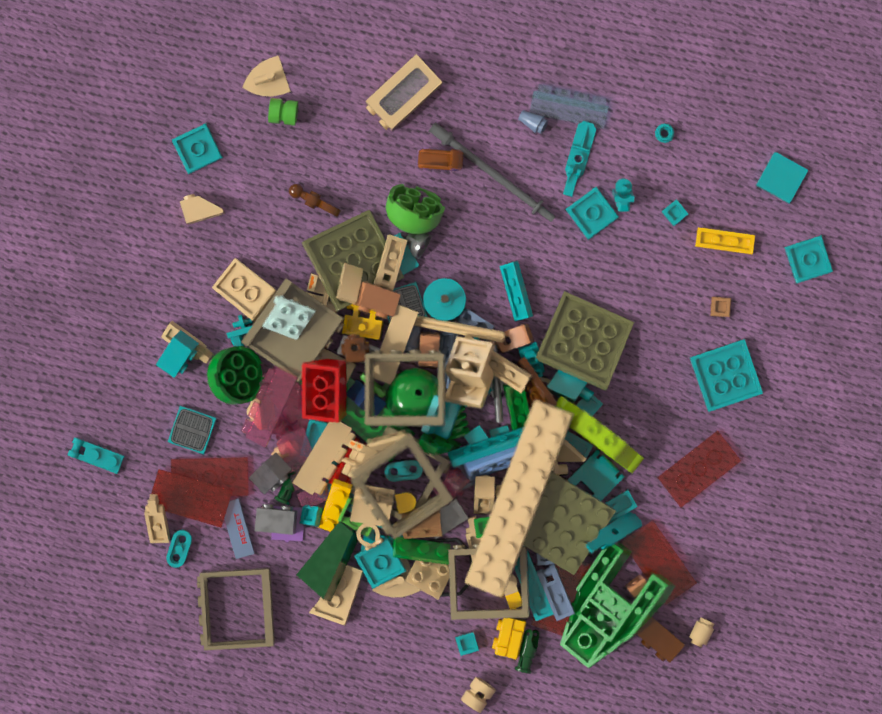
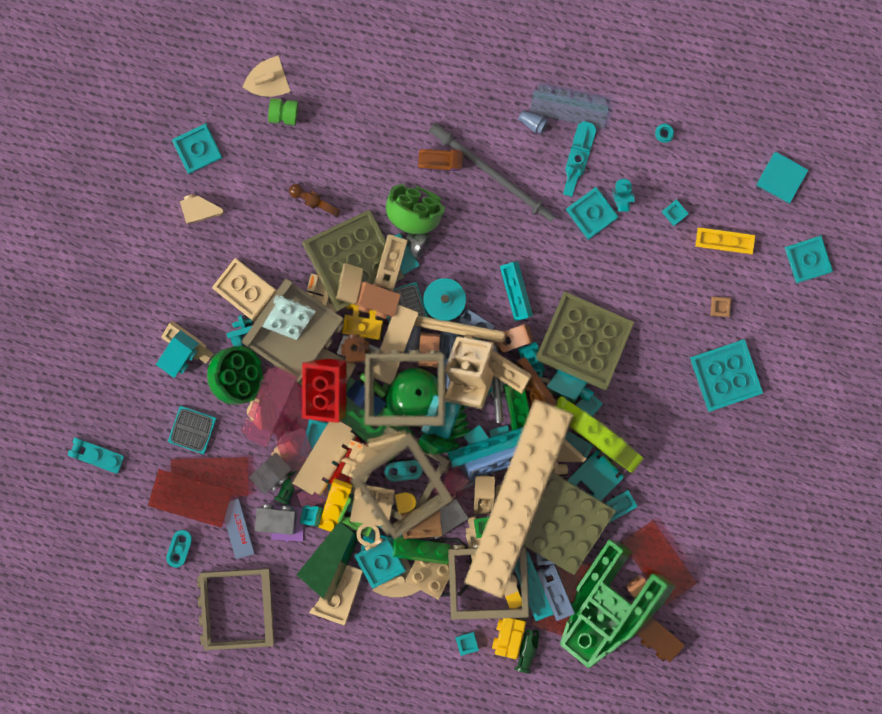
(156, 521): tan hinge -> none
(403, 93): tan piece -> none
(474, 700): tan wheel -> none
(621, 527): teal piece -> none
(699, 469): clear red tile -> none
(701, 632): tan brick -> none

